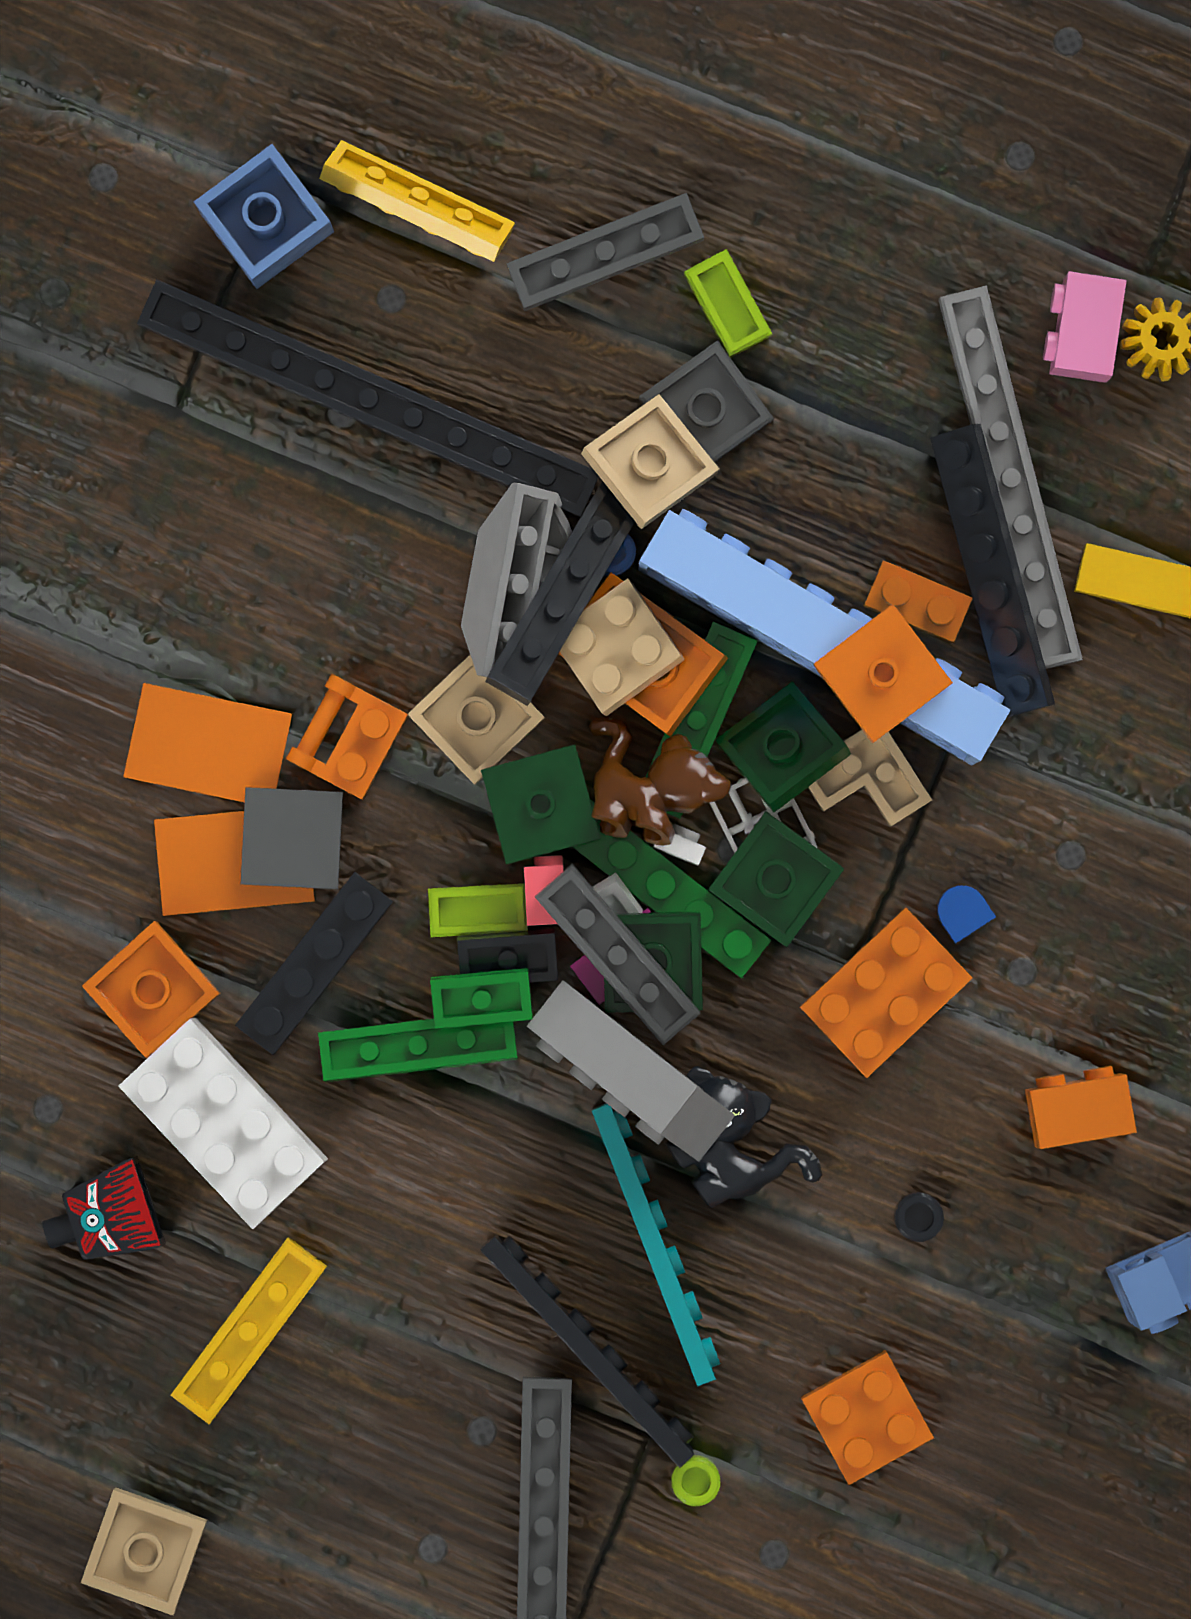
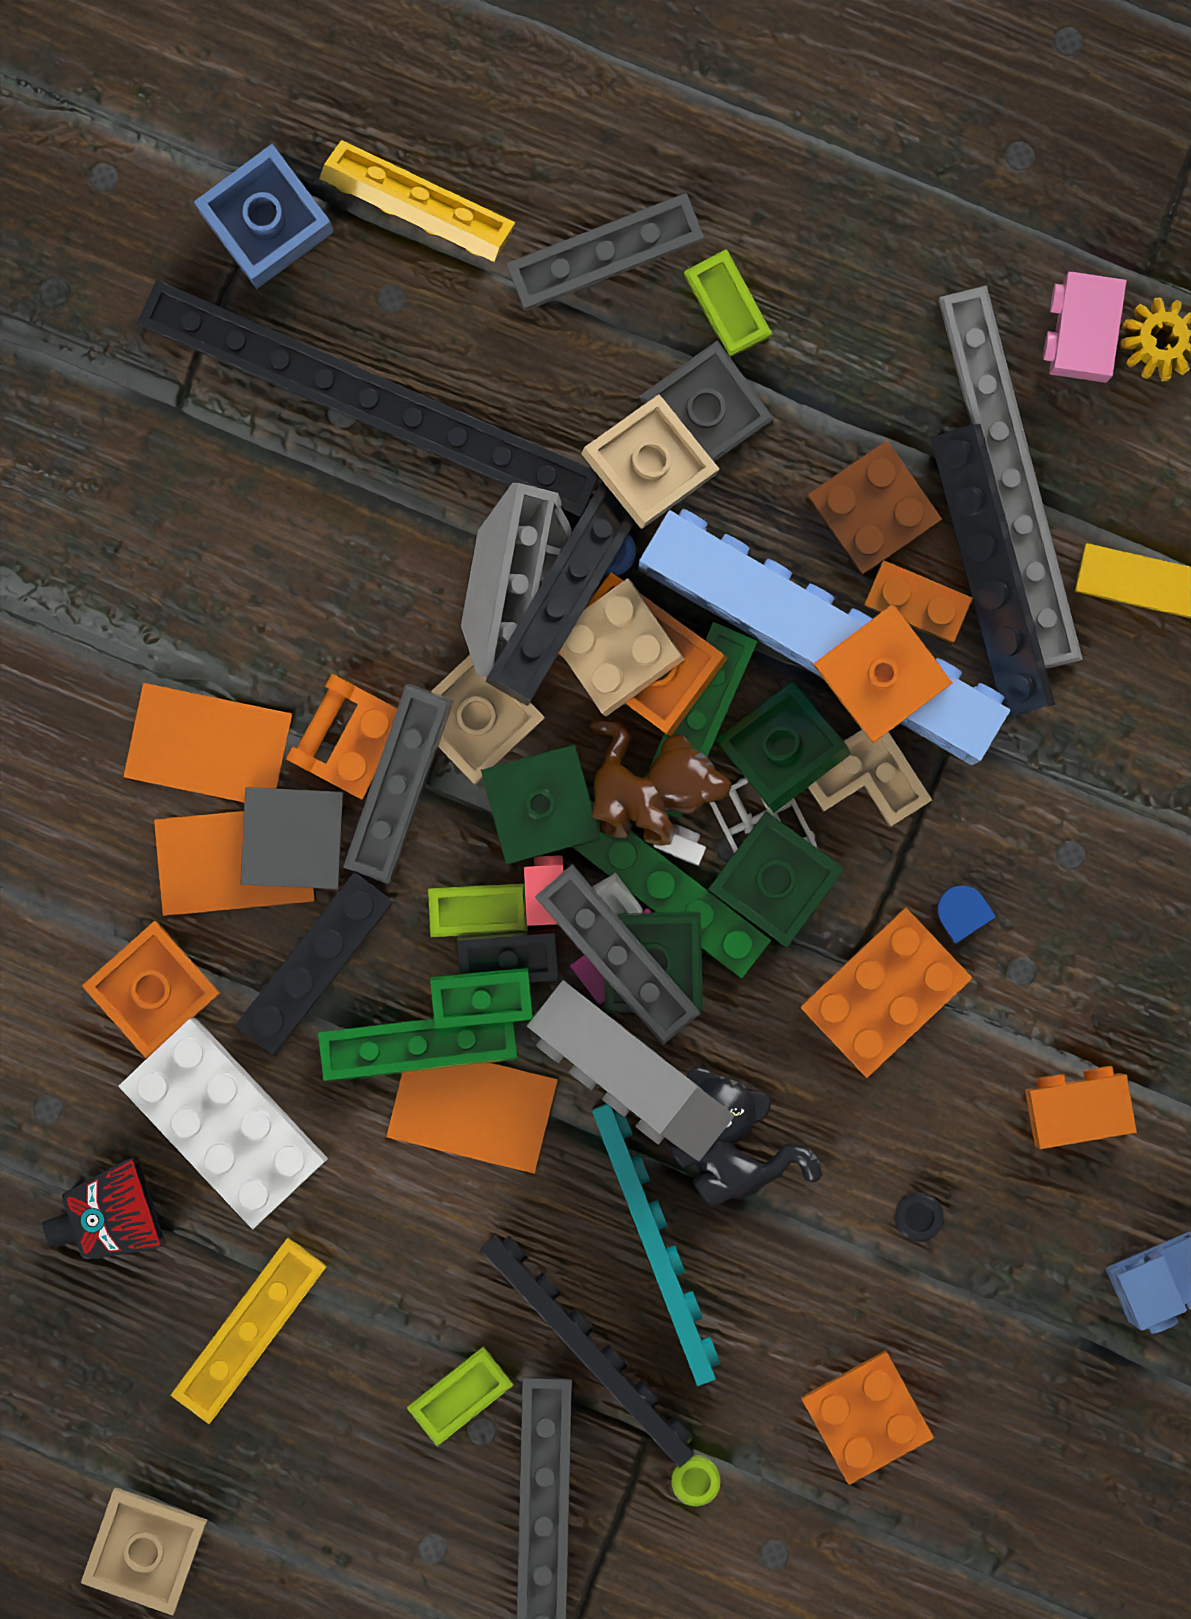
(398, 783): none -> dark grey tile
(460, 1396): none -> lime tile
(475, 1112): none -> orange piece
(874, 507): none -> dark orange plate

